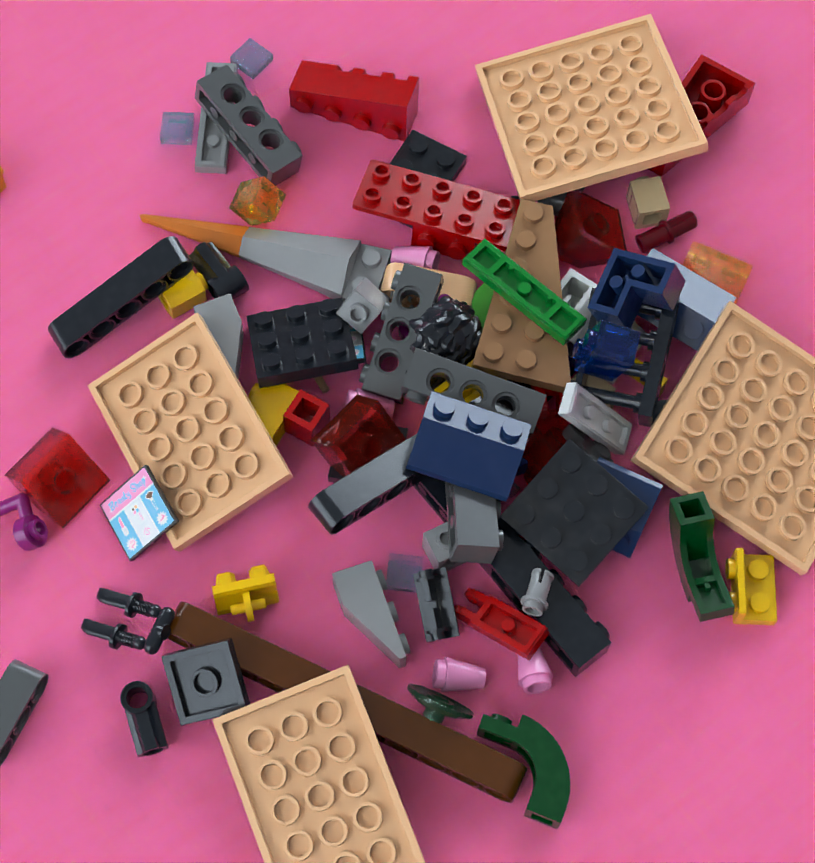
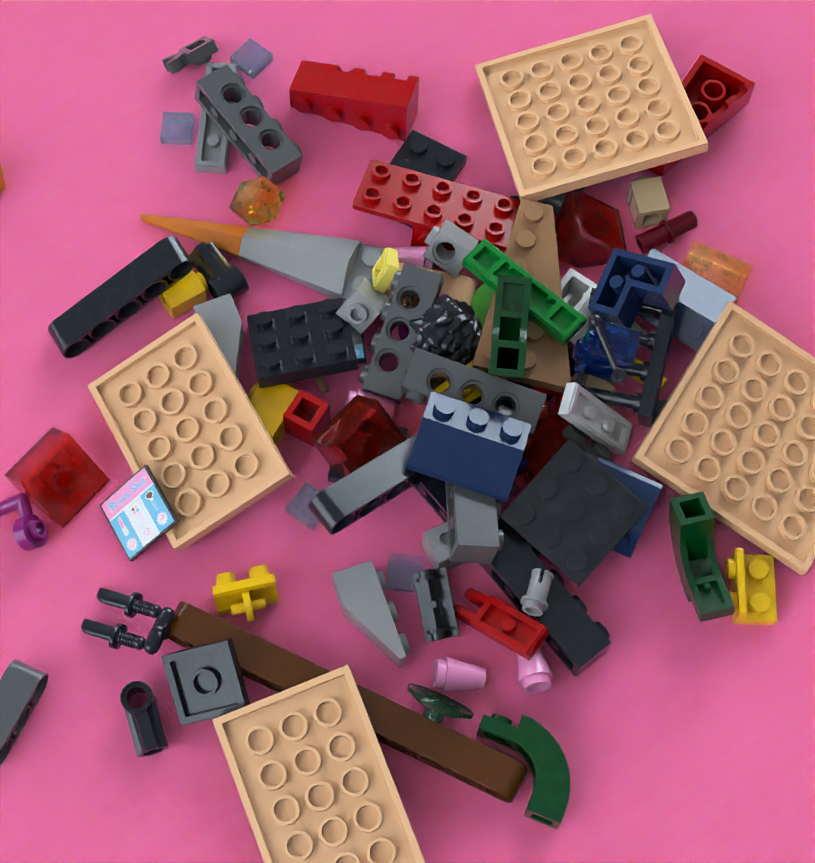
(193, 53): none -> dark grey plate
(299, 506): none -> clear light blue tile
(385, 269): none -> light yellow tile
(446, 259): none -> light grey brick
(510, 327): none -> dark green arch
(618, 374): none -> black hinge

